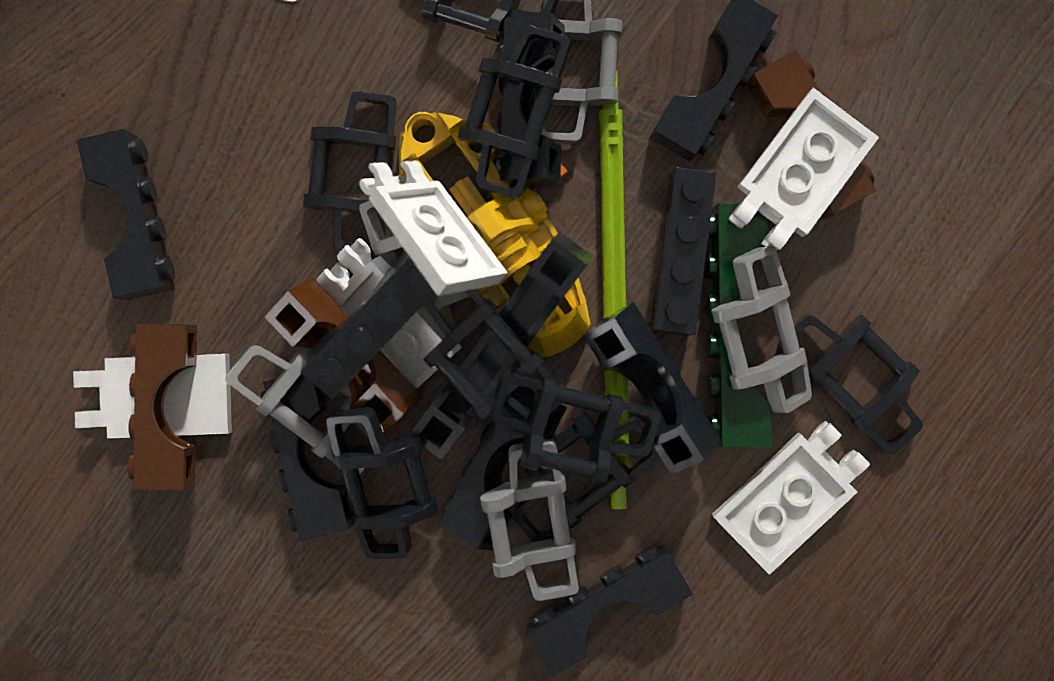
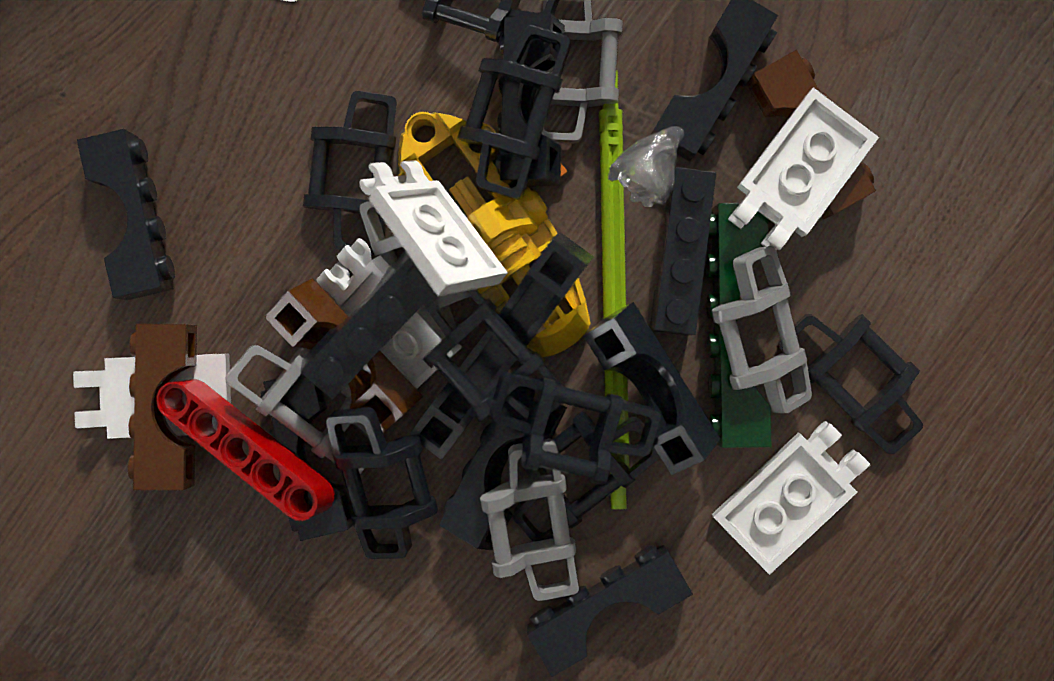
(227, 442): none -> red beam
(649, 167): none -> clear hat

